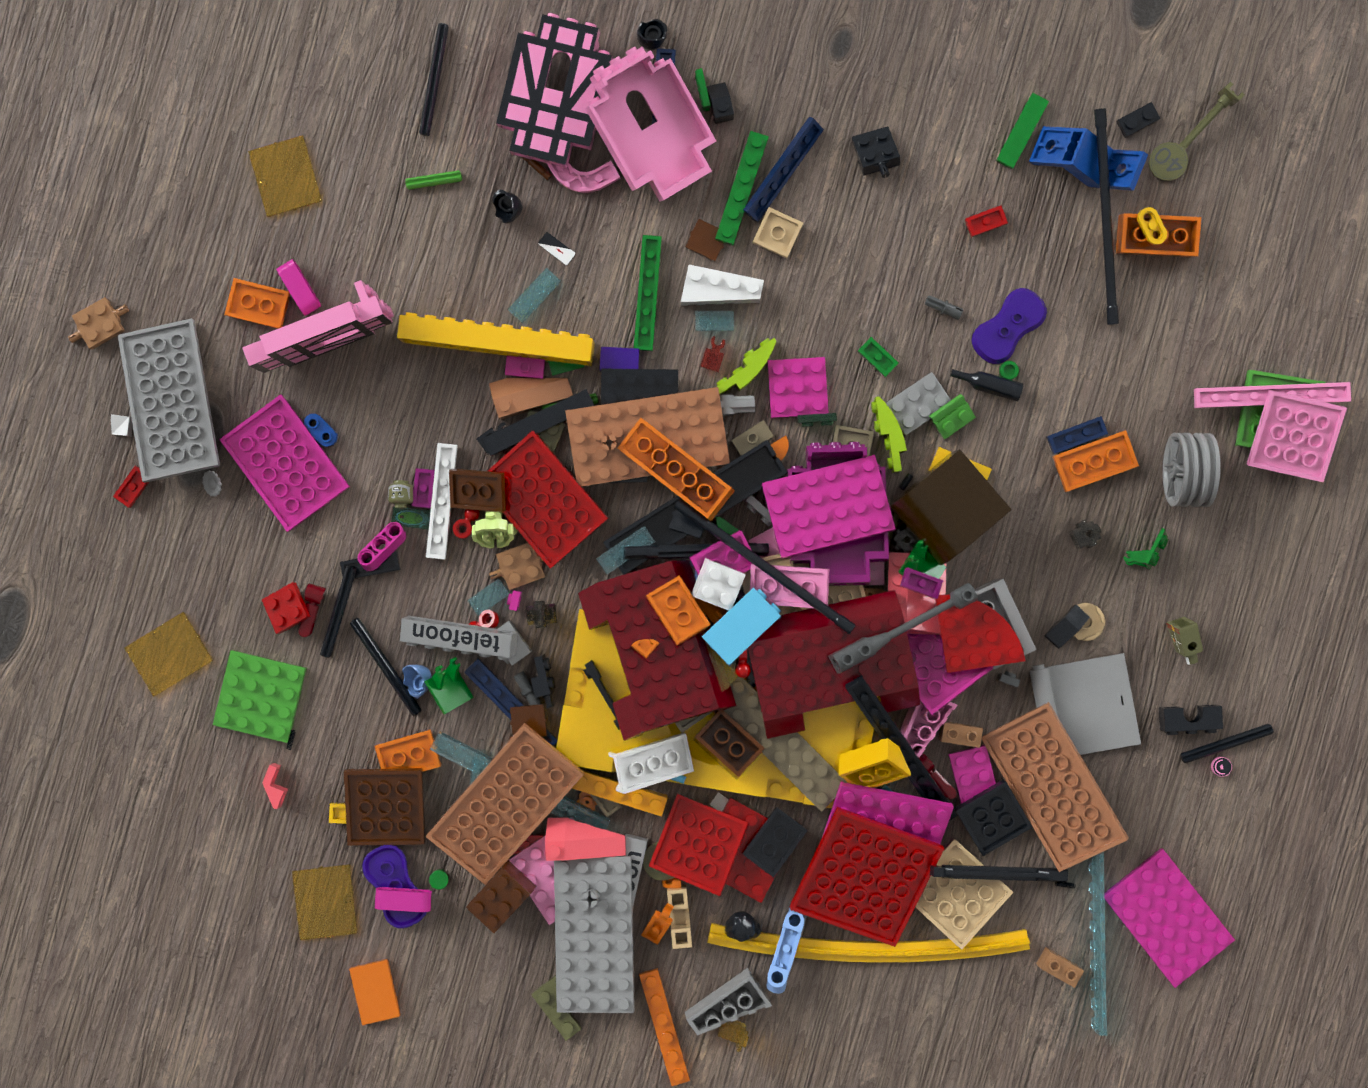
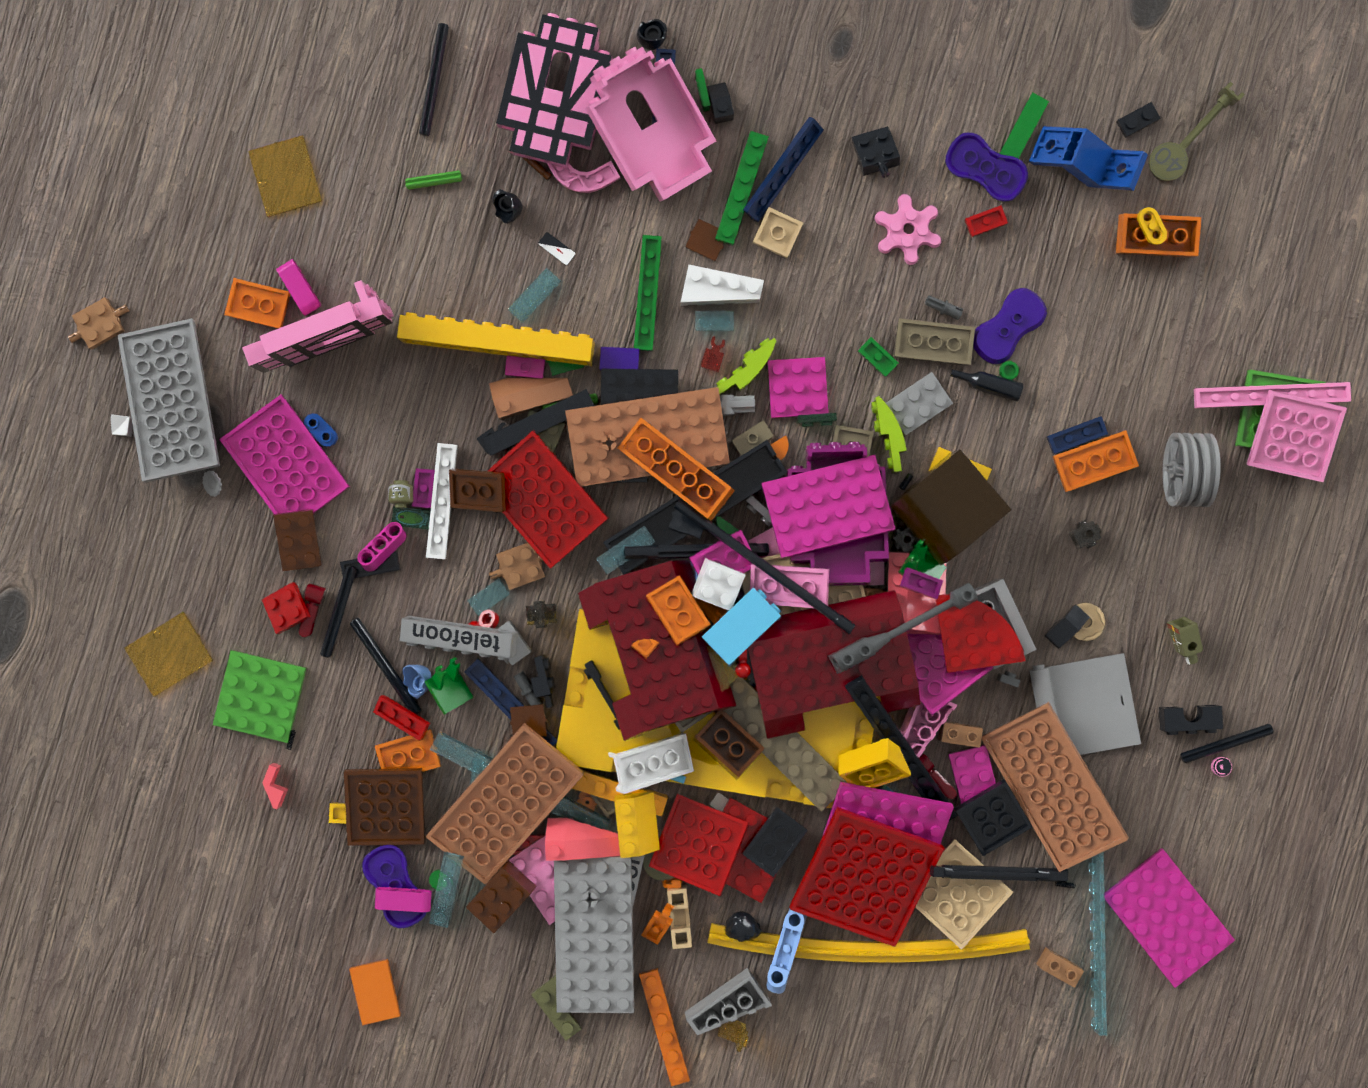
(131, 488): red plate -> none
(297, 540): none -> reddish brown plate
(324, 902): clear yellow piece -> none
(401, 717): none -> red plate
(446, 889): none -> clear light blue plate
(470, 515): red plate -> none
(492, 528): yellowish green piece -> none
(514, 600): dark pink plate -> none
(636, 824): none -> yellow slope
(908, 242): none -> bright pink plate
(934, 342): none -> dark tan plate
(952, 416): bright green plate -> none
(997, 173): none -> dark purple plate
(1100, 125): black piece -> none
(1148, 558): green plate -> none

